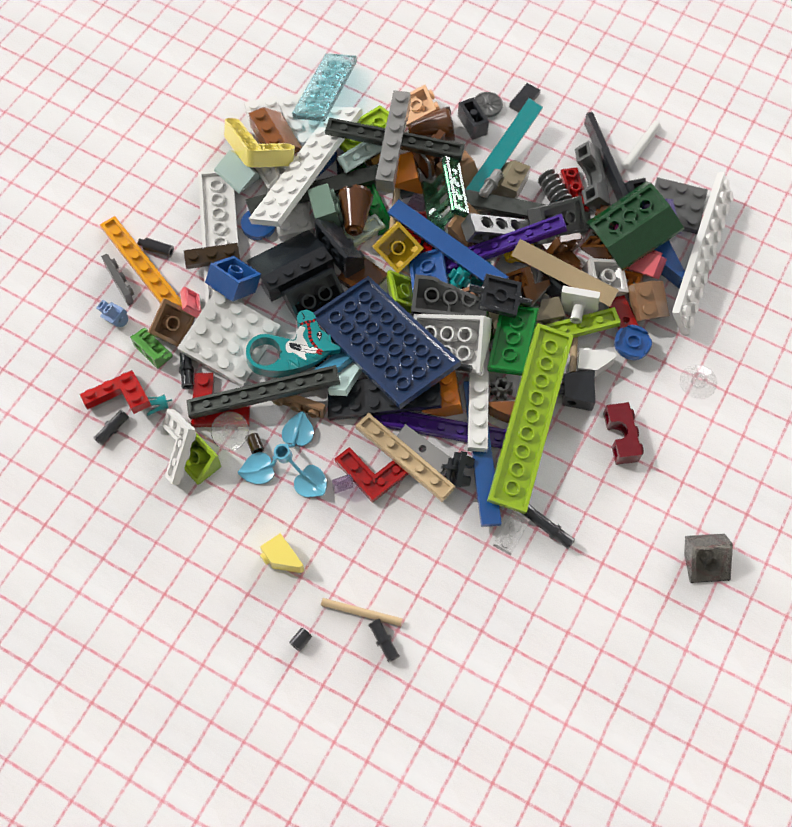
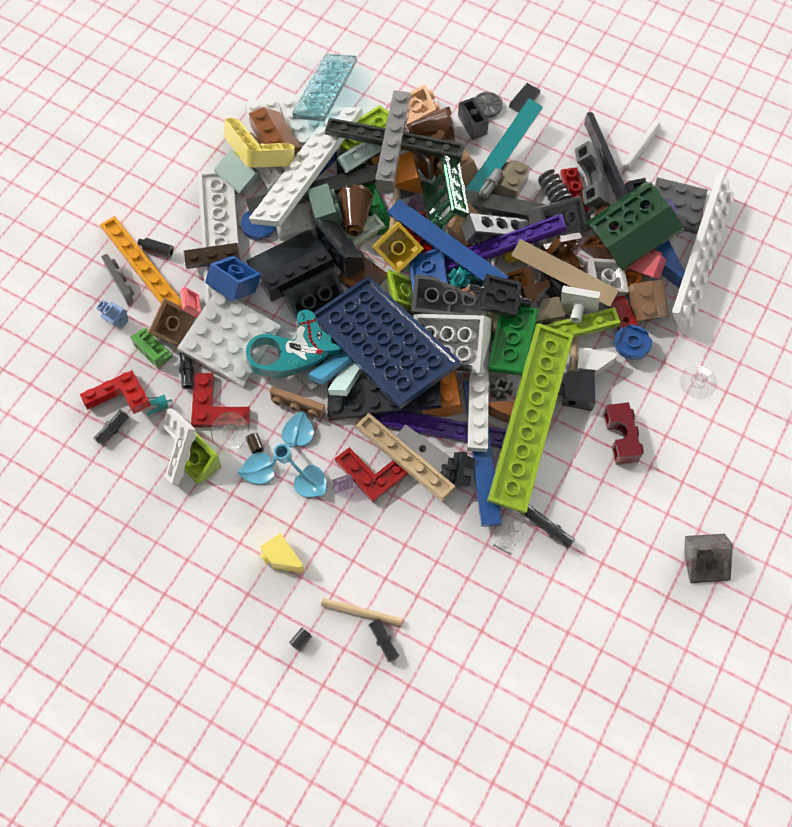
(263, 392): pearl dark grey tile -> none

